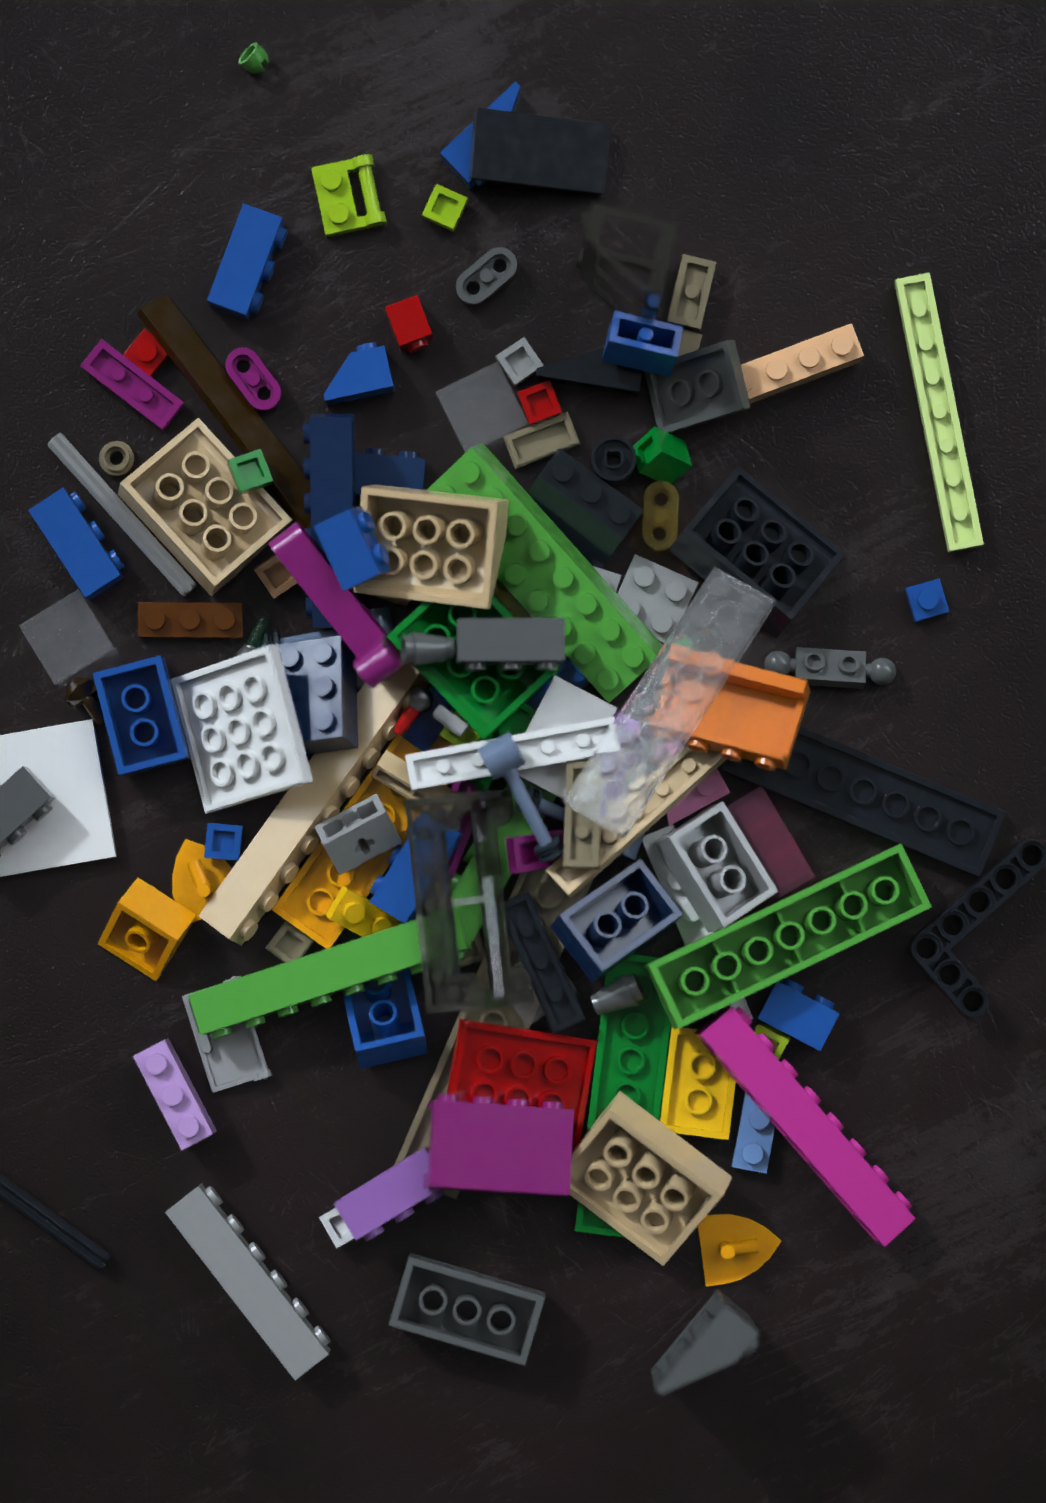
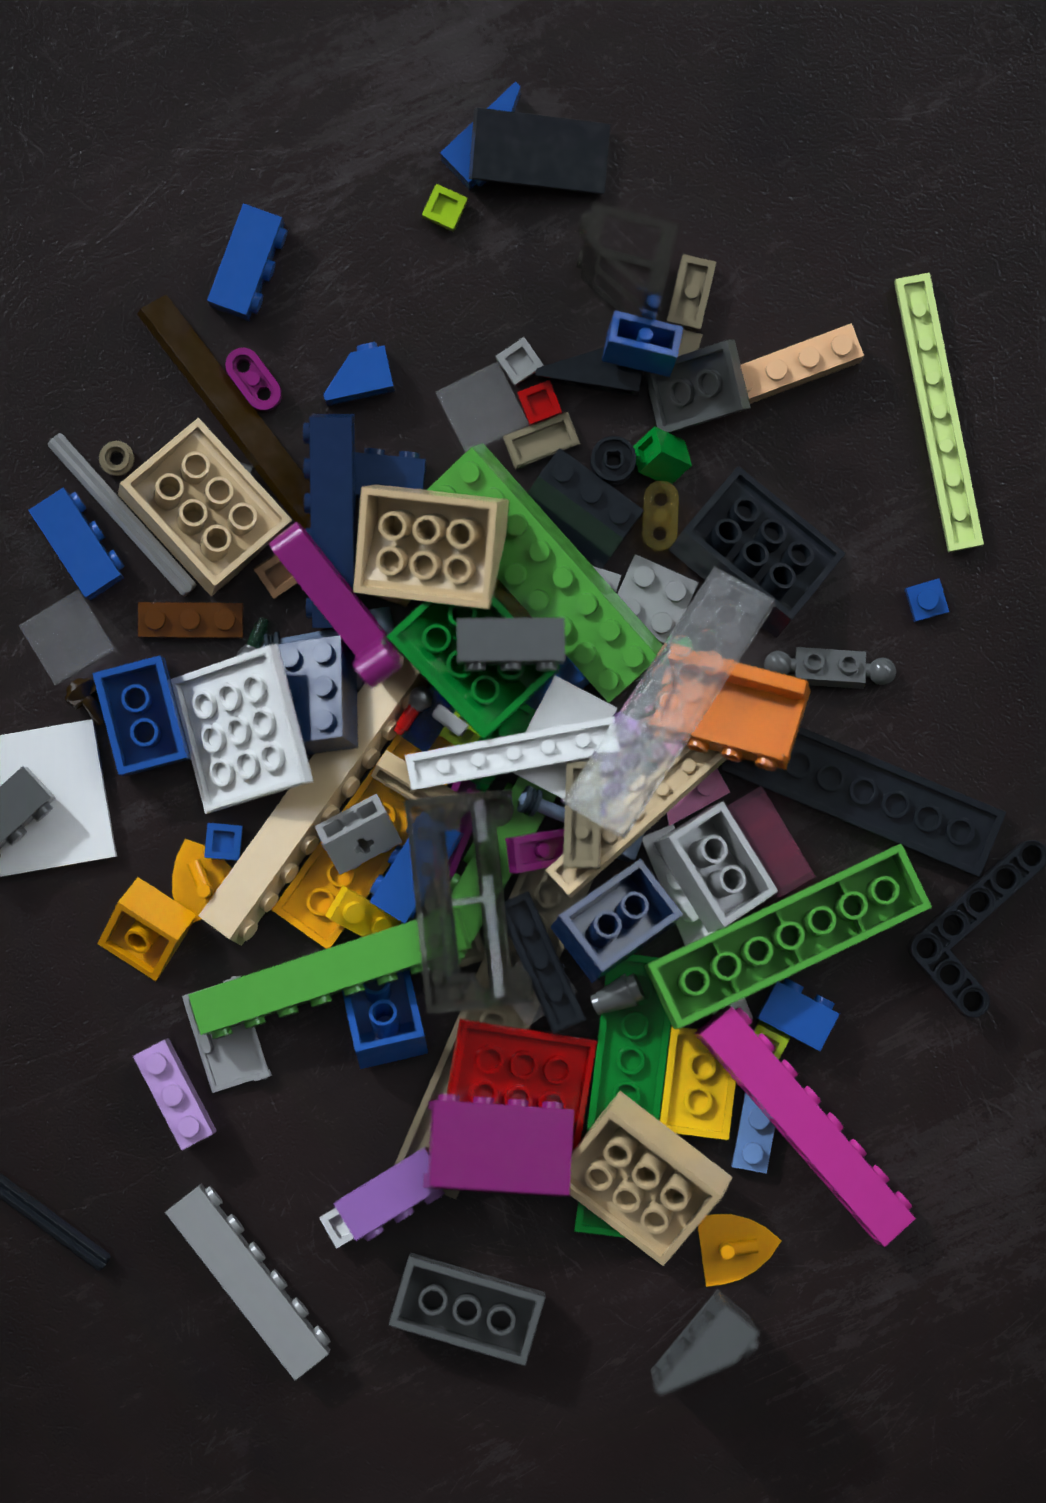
(132, 385): magenta plate -> none
(146, 353): red plate -> none
(250, 471): green plate -> none
(254, 58): bright green hinge -> none
(289, 943): dark tan tile -> none
(337, 199): lime plate -> none
(353, 547): blue brick -> none
(409, 324): red brick -> none
(425, 649): dark grey cone -> none
(486, 277): dark grey plate -> none
(504, 759): sand blue piece -> none

